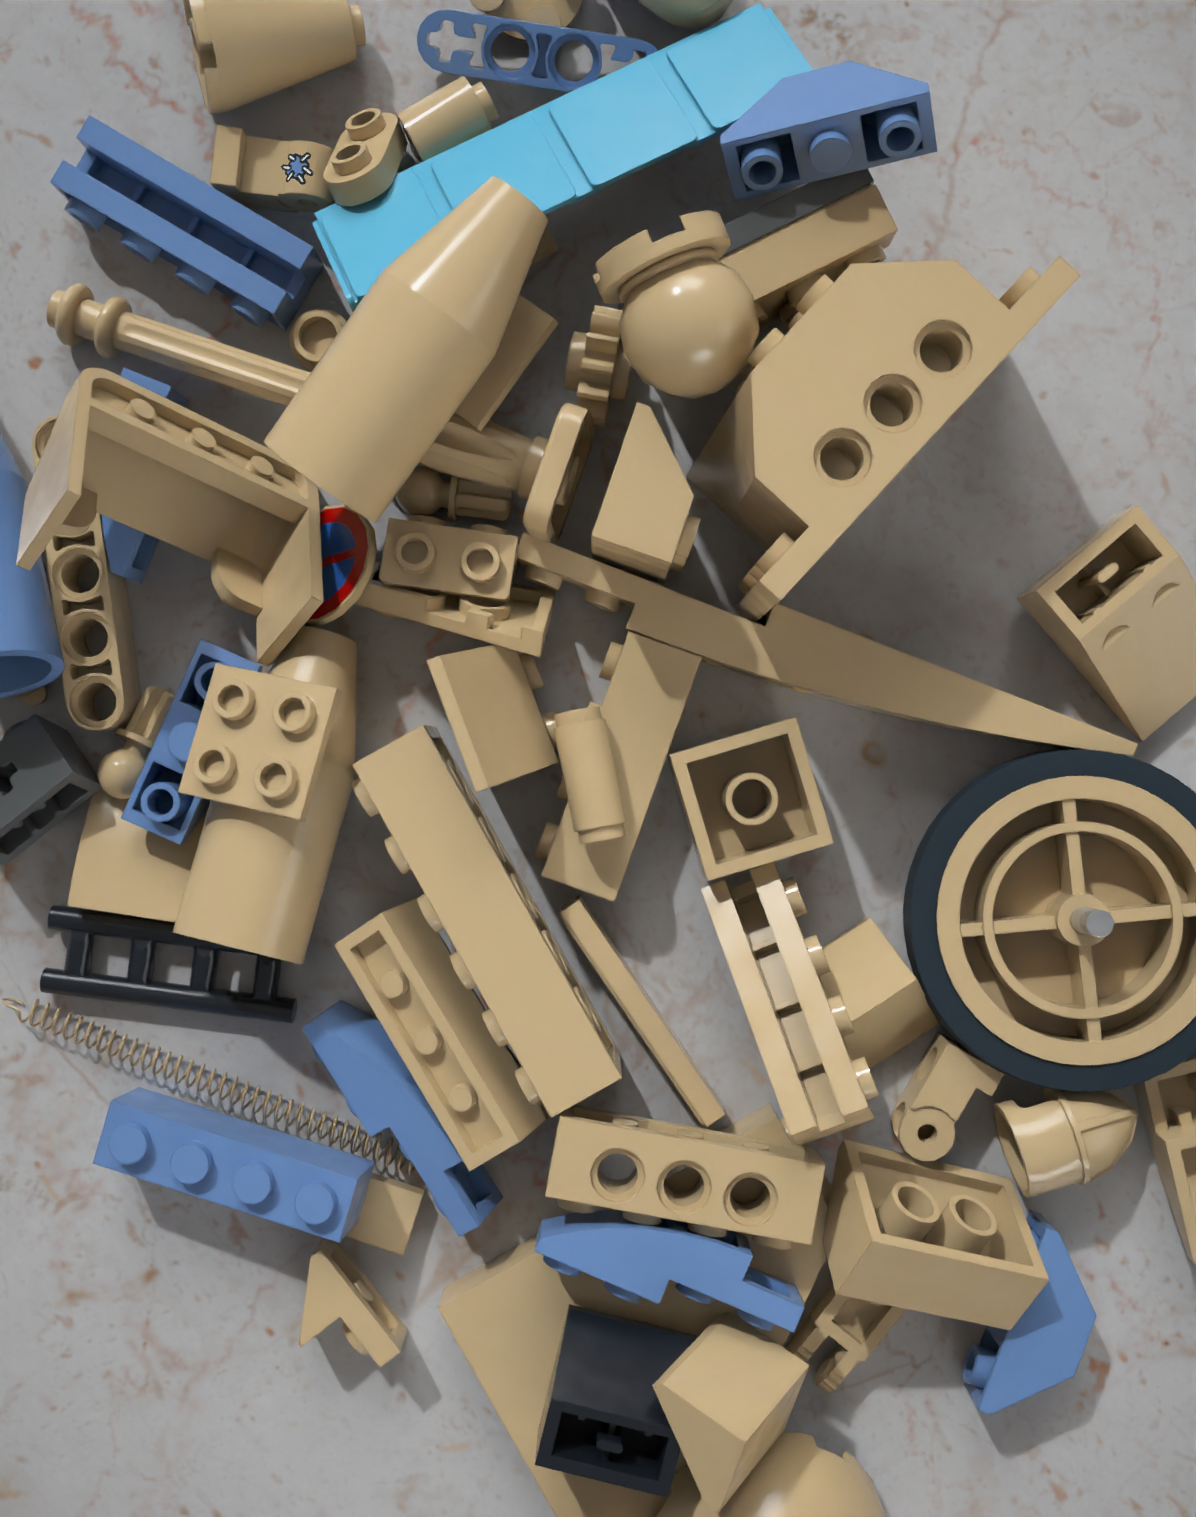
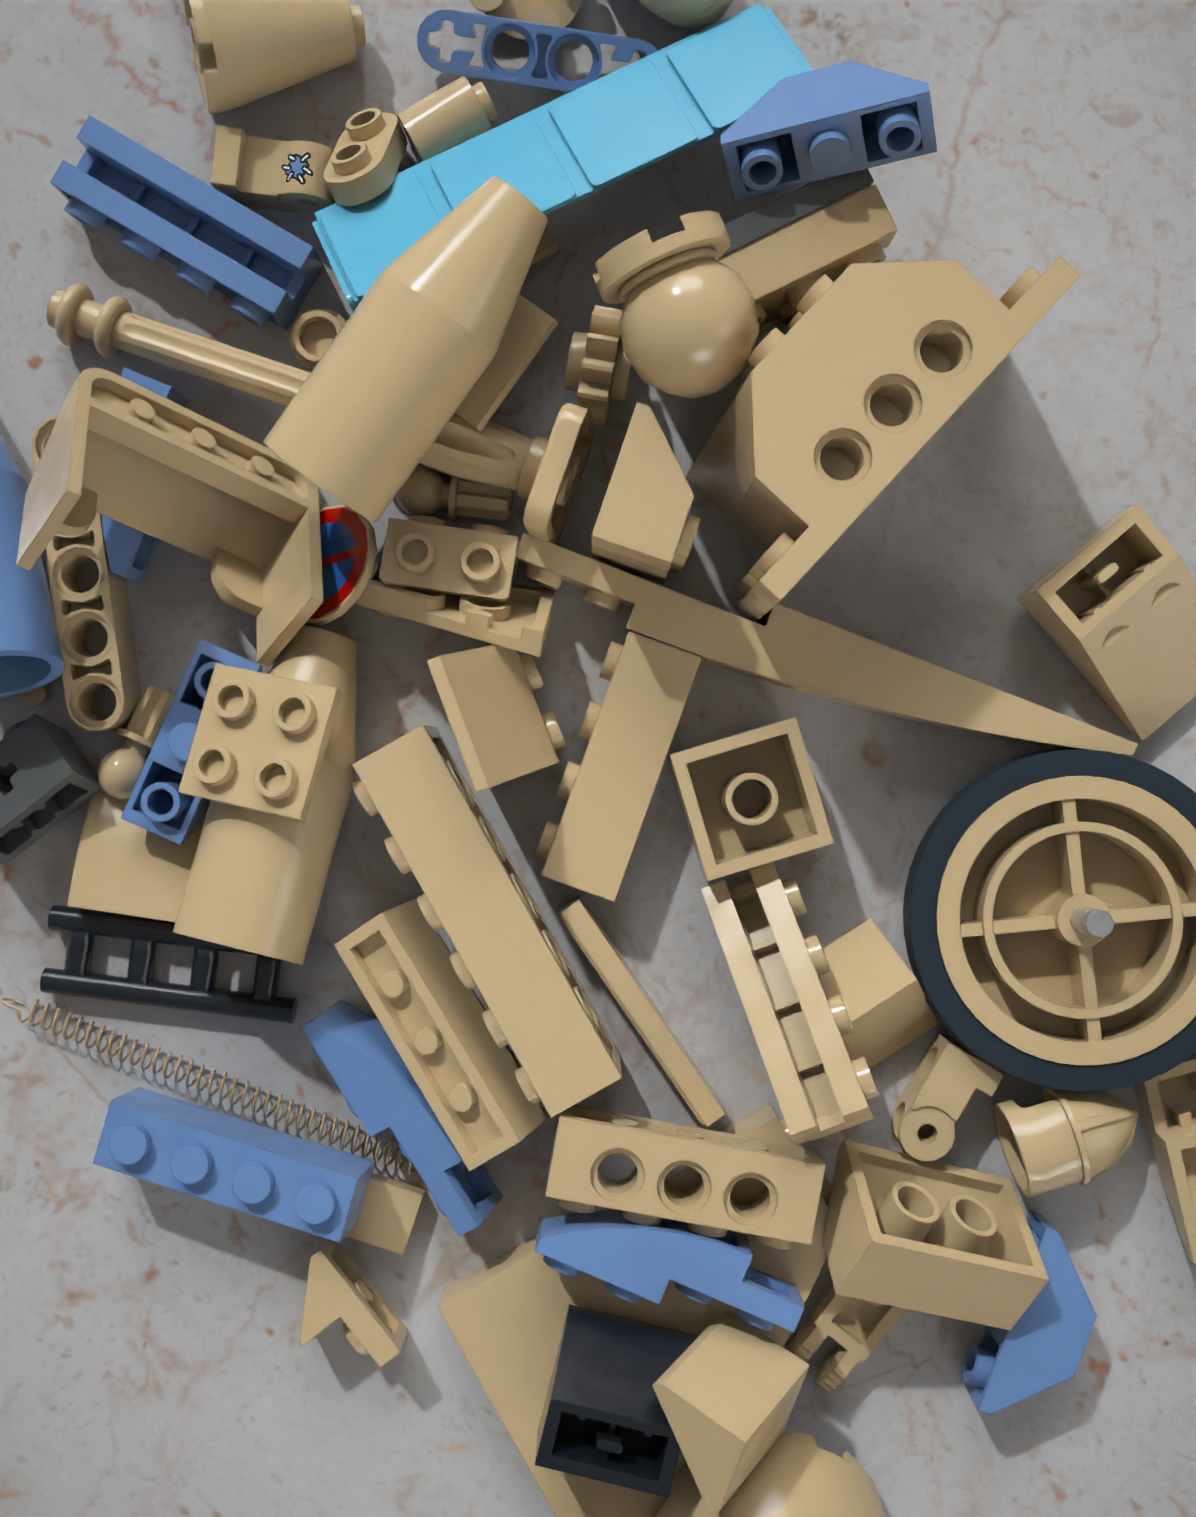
(589, 775): tan piece -> none

